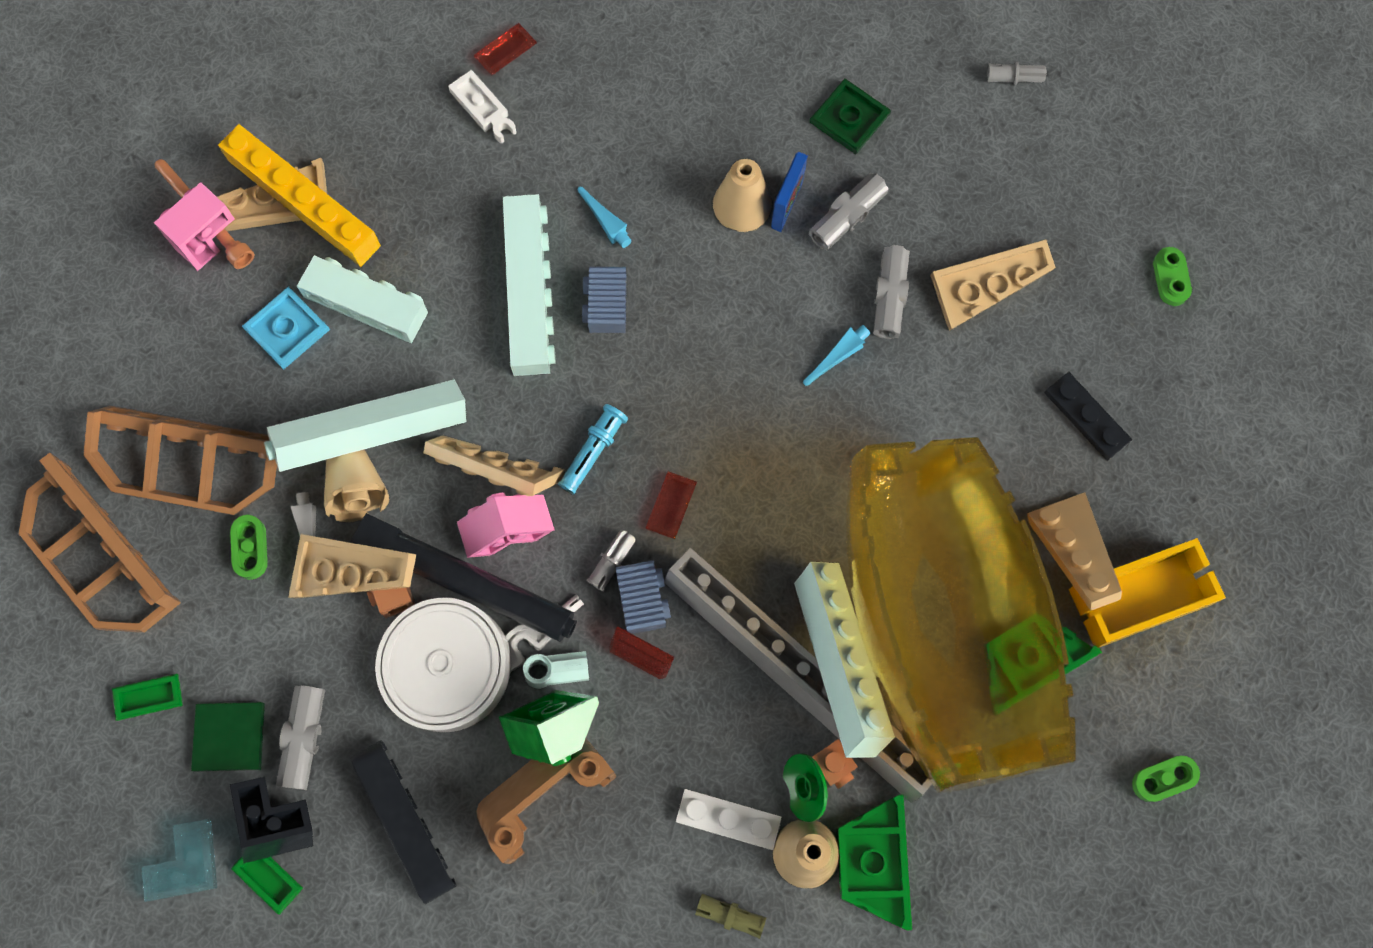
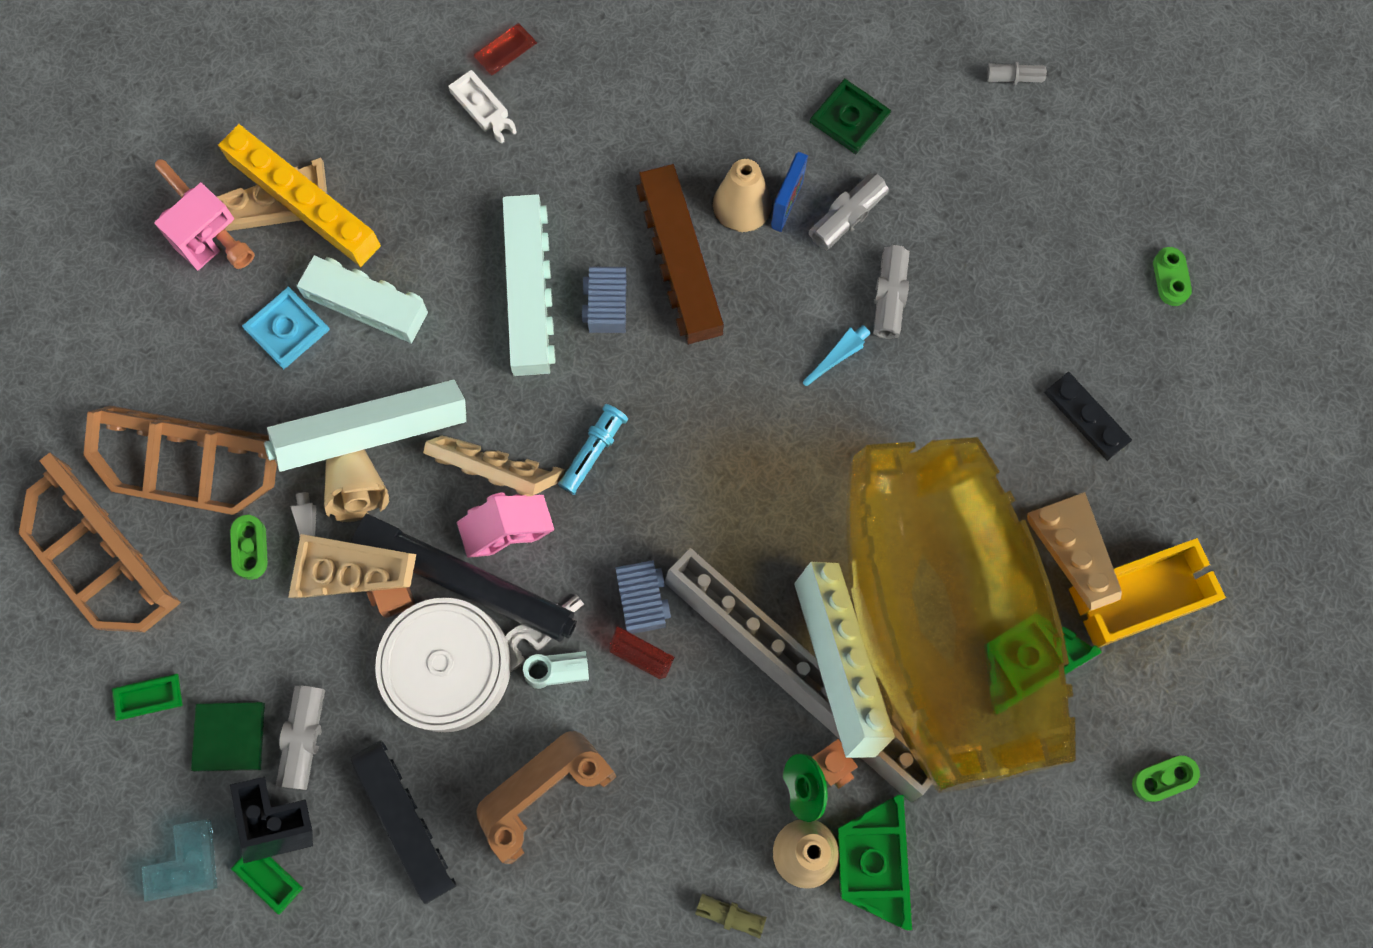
(550, 726): green slope -> none
(612, 225): medium azure piece -> none
(612, 558): light grey axle -> none
(671, 505): clear red tile -> none
(680, 253): none -> reddish brown brick
(728, 819): white plate -> none
(983, 282): tan wing -> none

